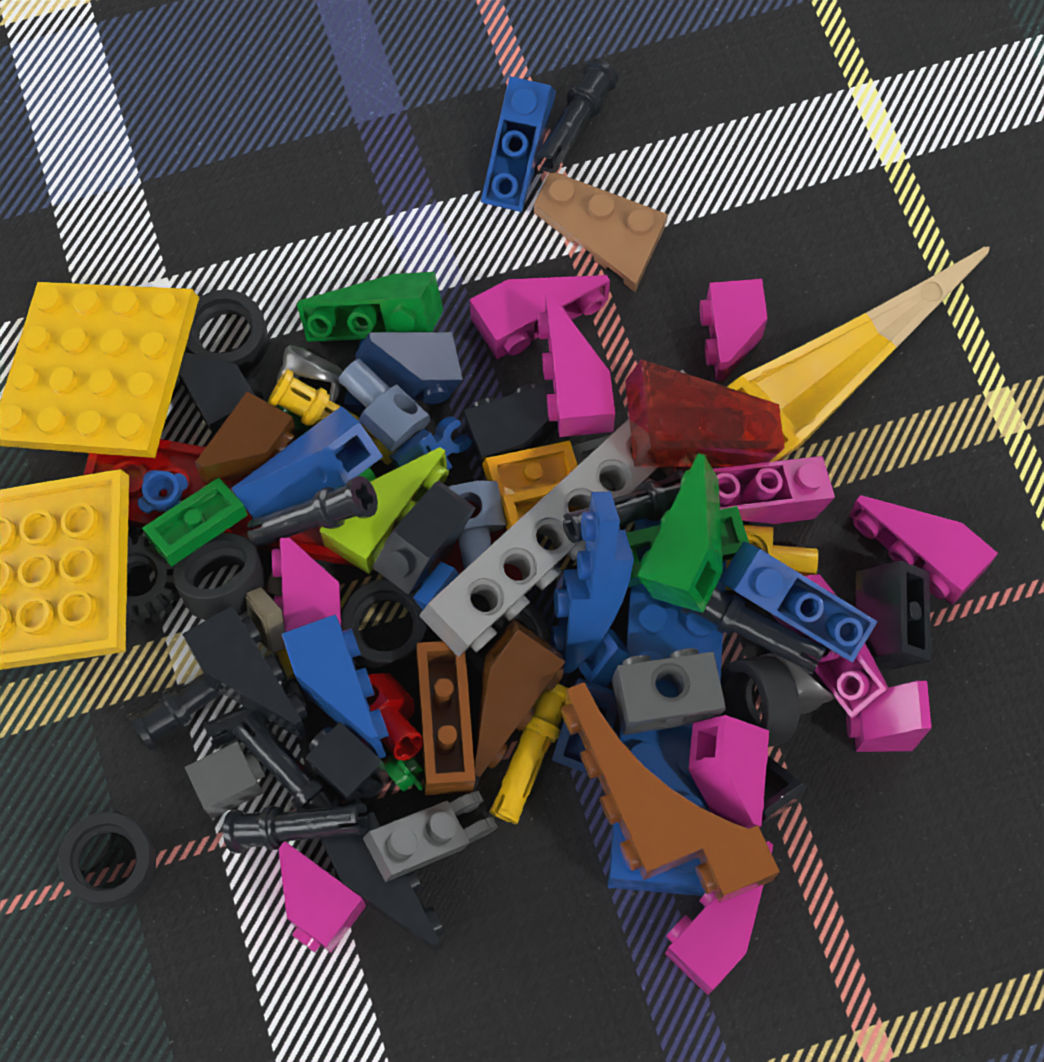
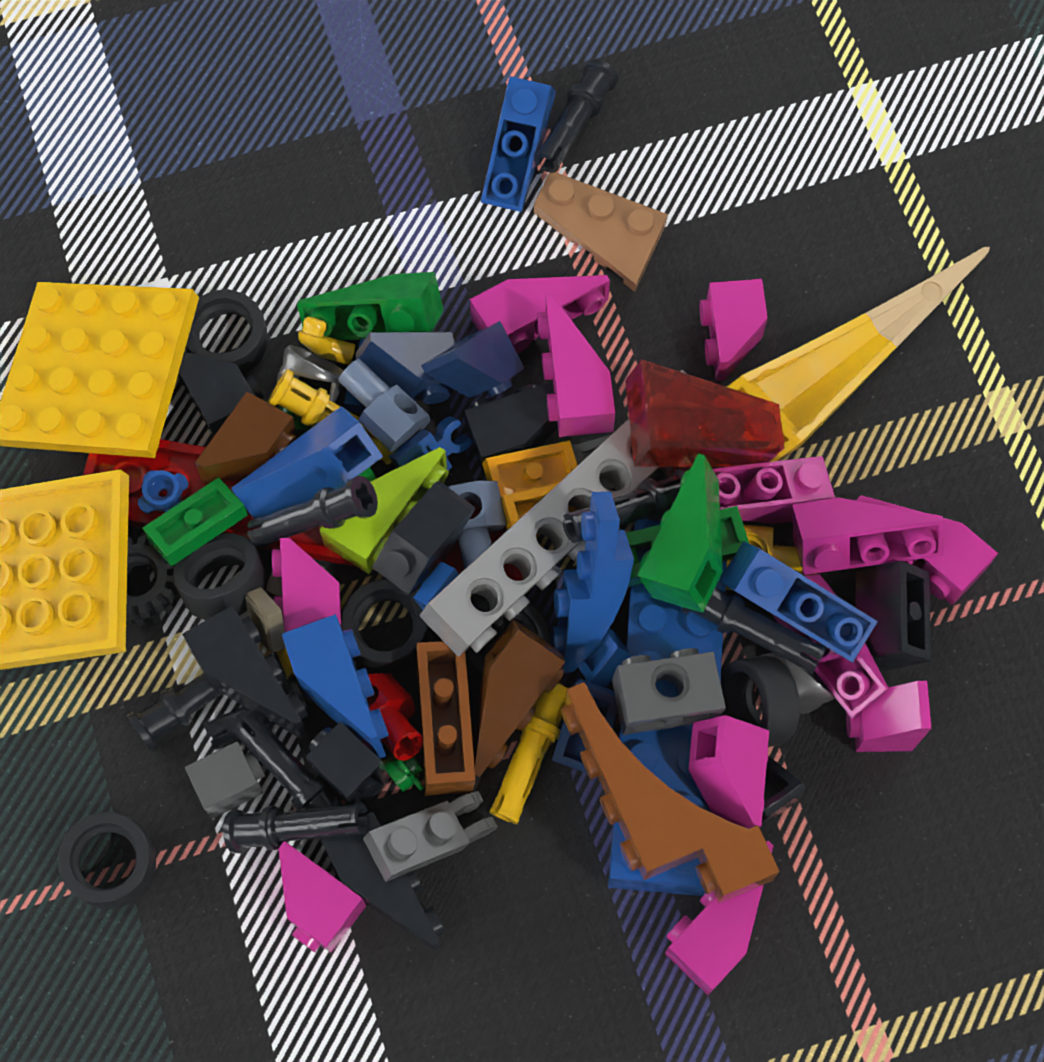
(322, 346): none -> yellow arm
(477, 363): none -> dark blue slope
(860, 534): none -> dark pink slope

